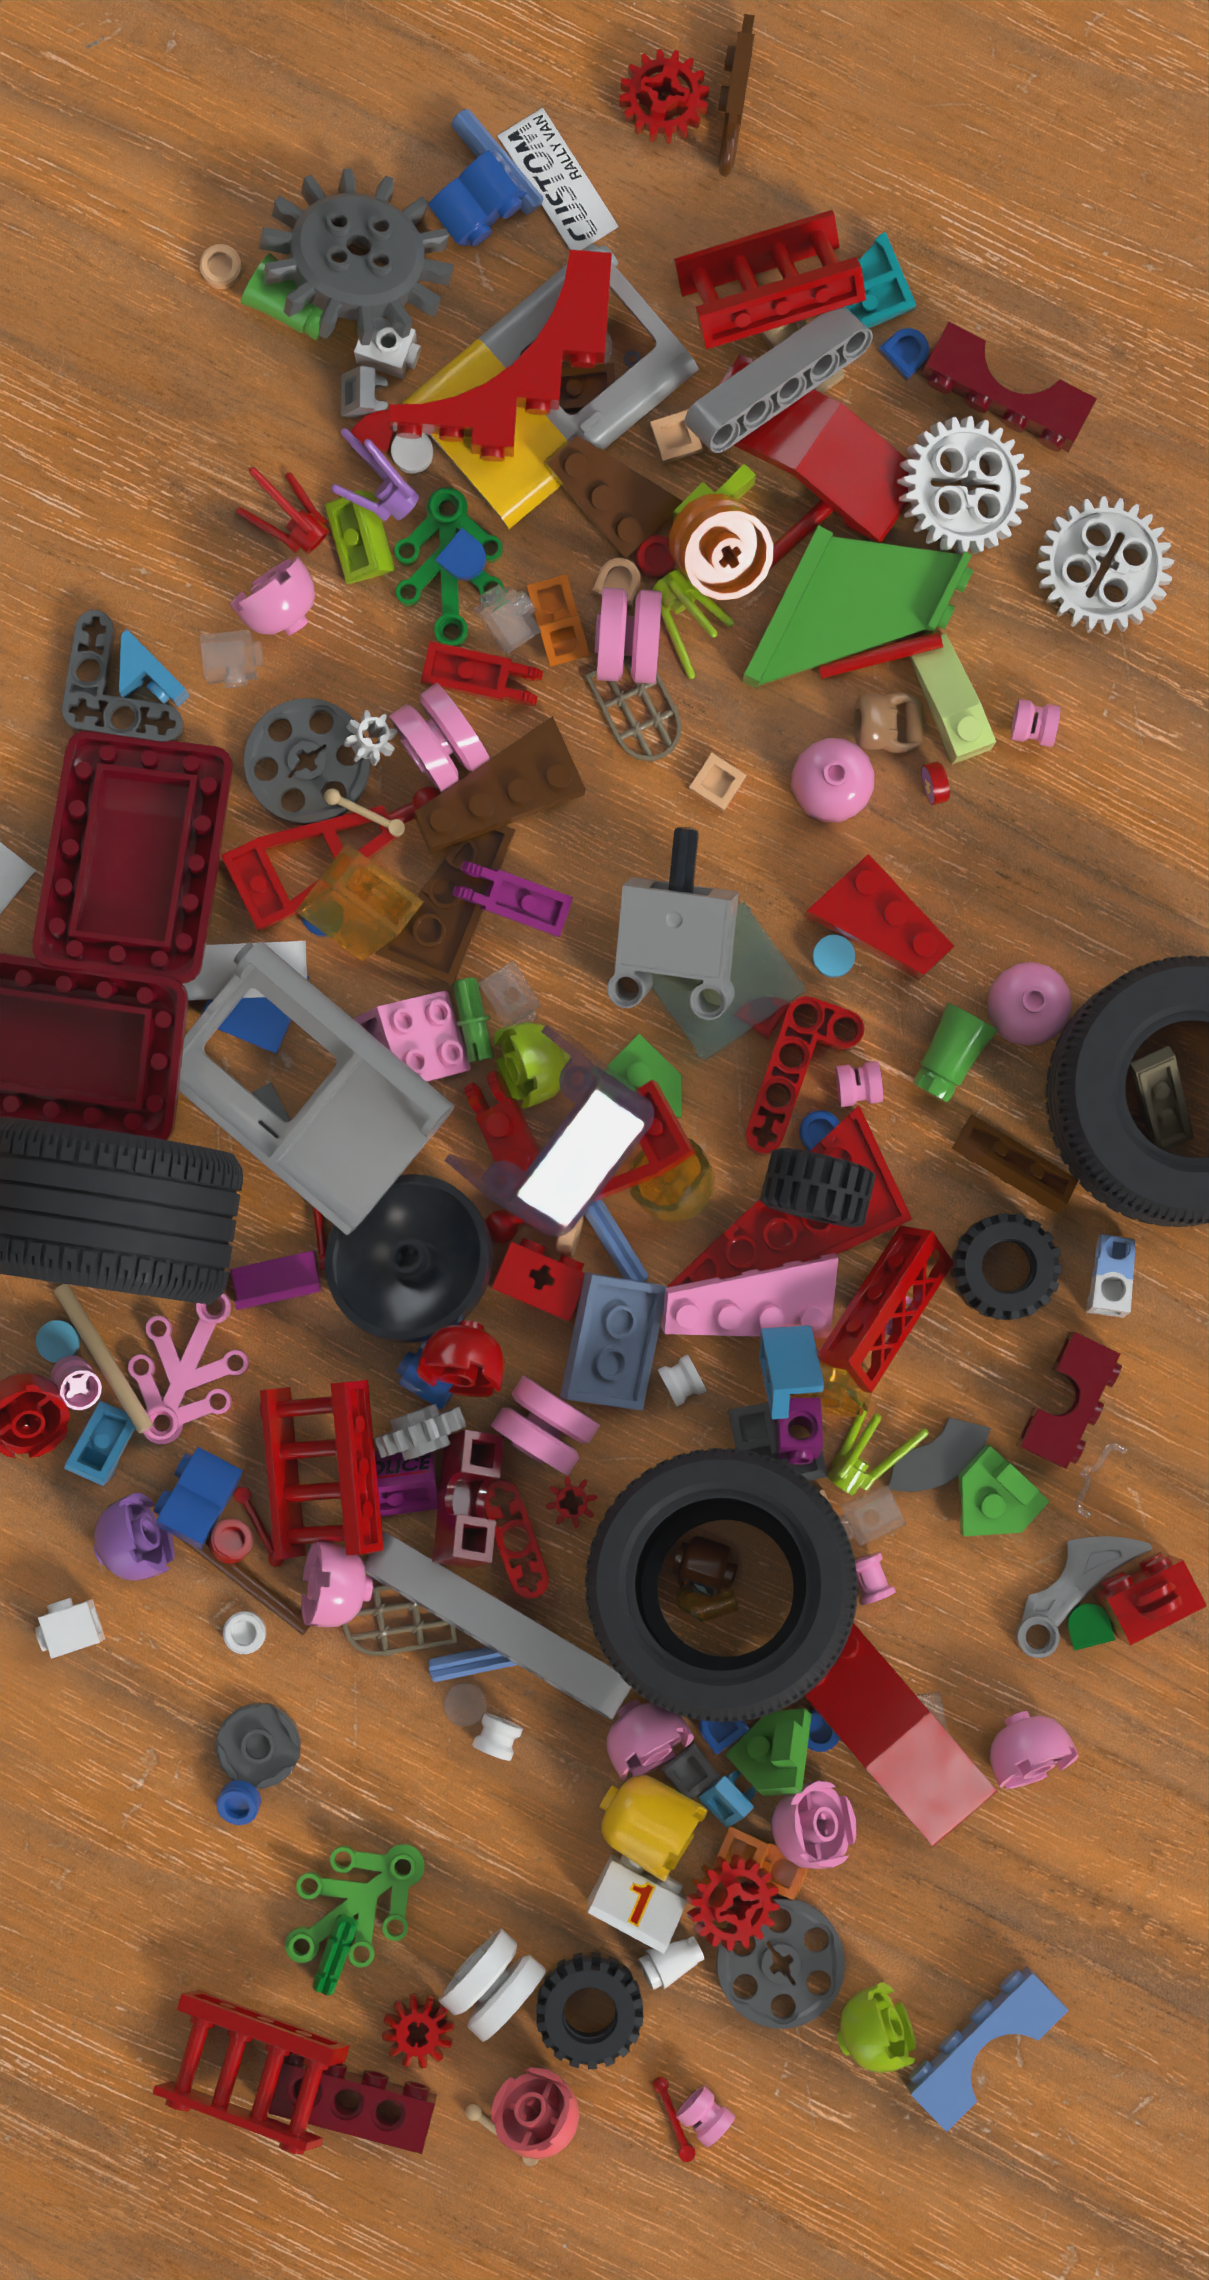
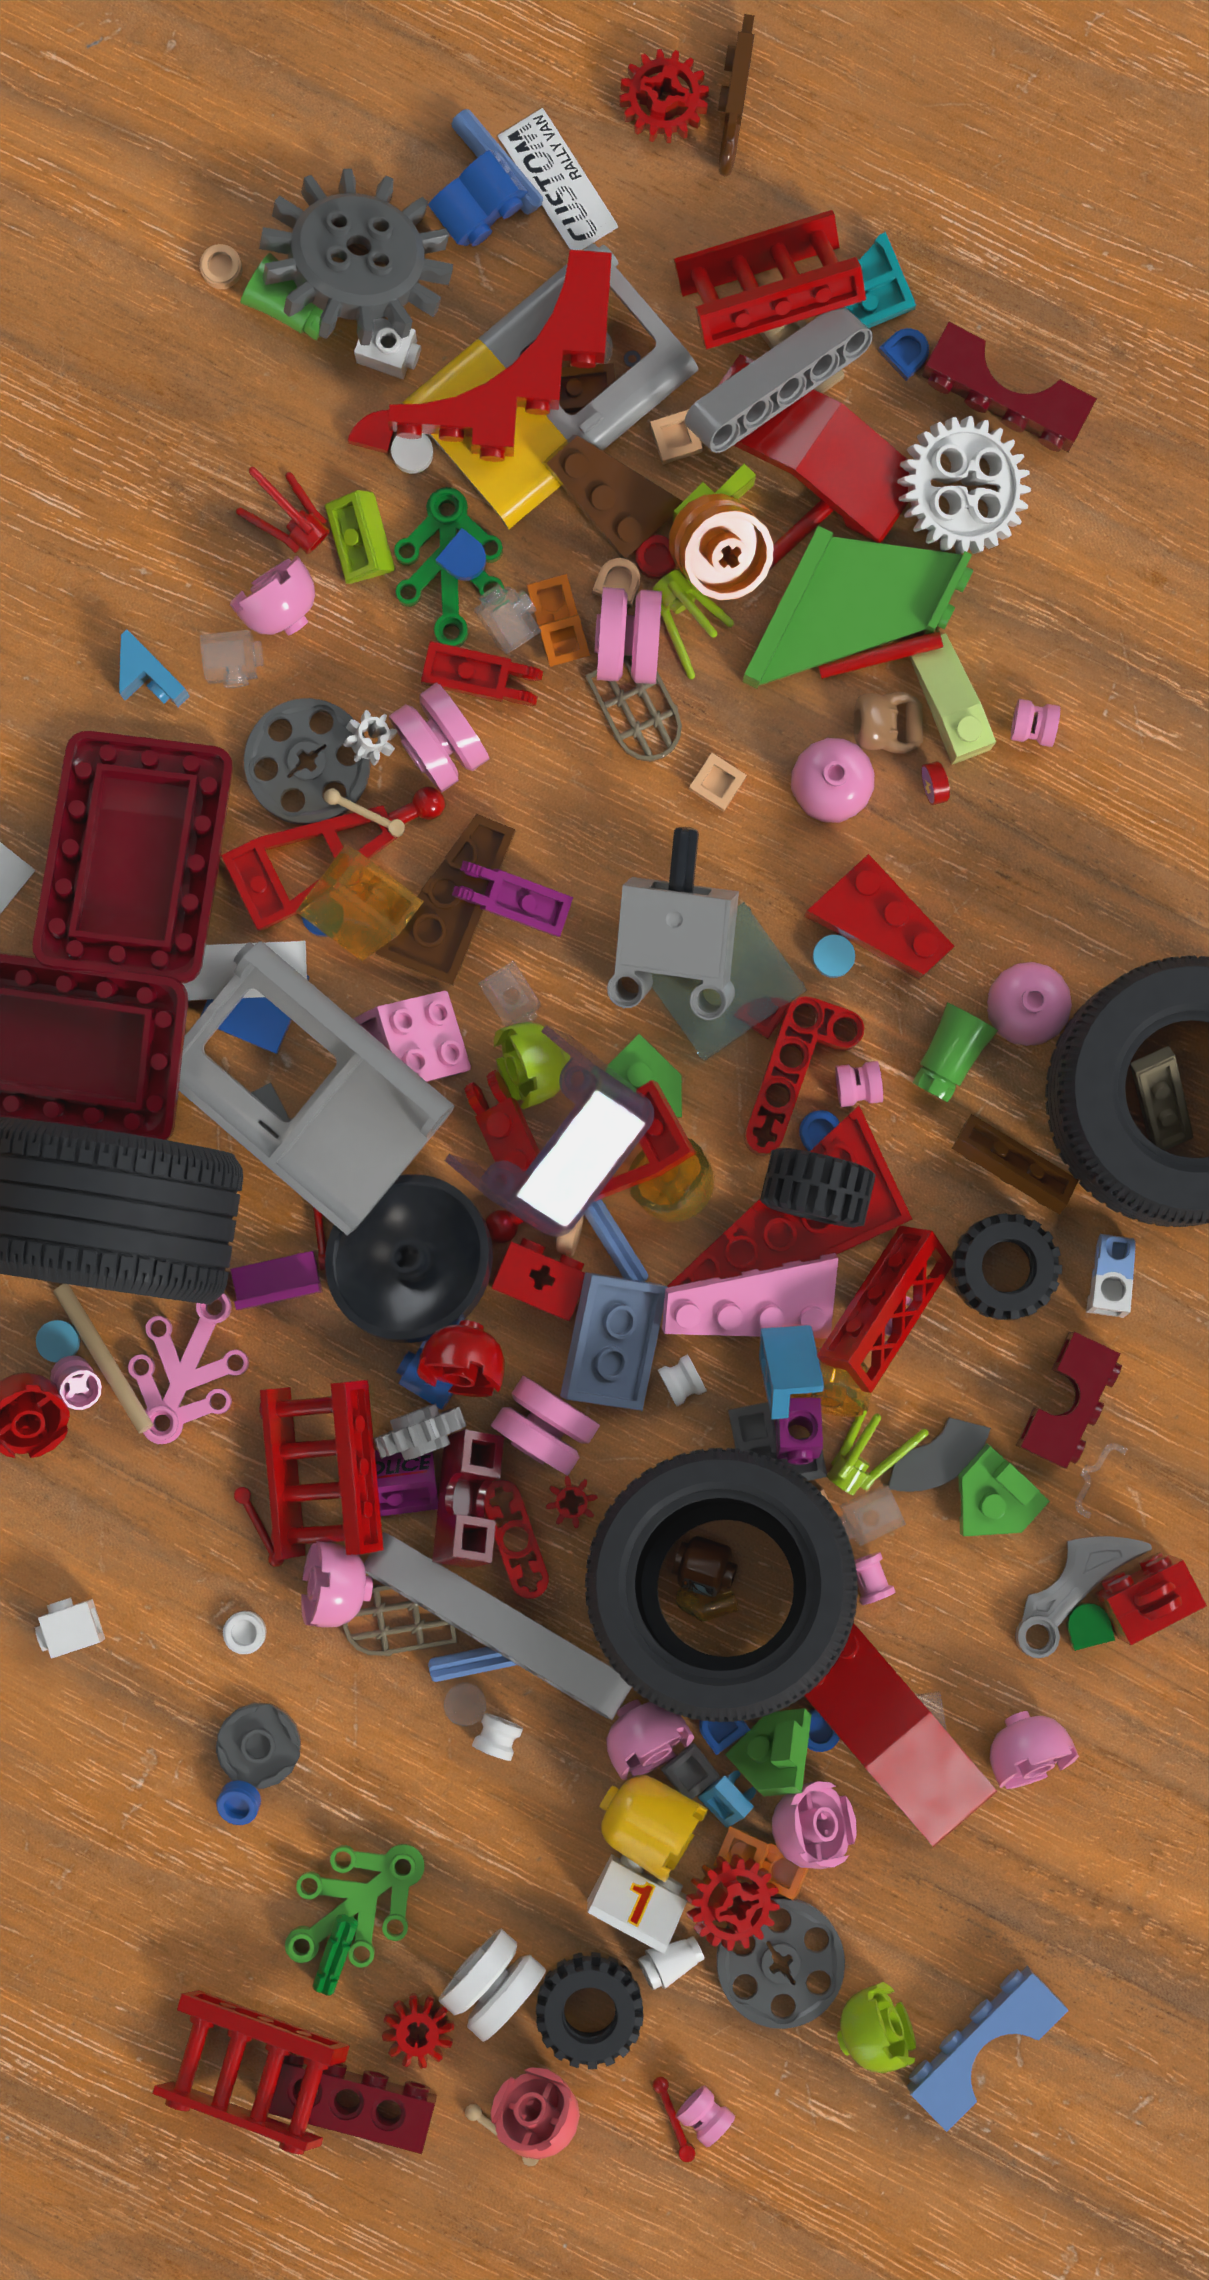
(95, 692): dark grey beam -> none
(101, 1444): dark azure slope -> none
(131, 1541): medium lavender cylinder -> none
(198, 1497): blue brick -> none
(230, 1541): red tile -> none
(256, 1589): reddish brown bar -> none
(358, 392): light grey tile -> none
(394, 494): medium lavender plant -> none
(473, 1019): bright green axle -> none
(509, 787): reddish brown wing -> none
(1073, 548): white gear -> none

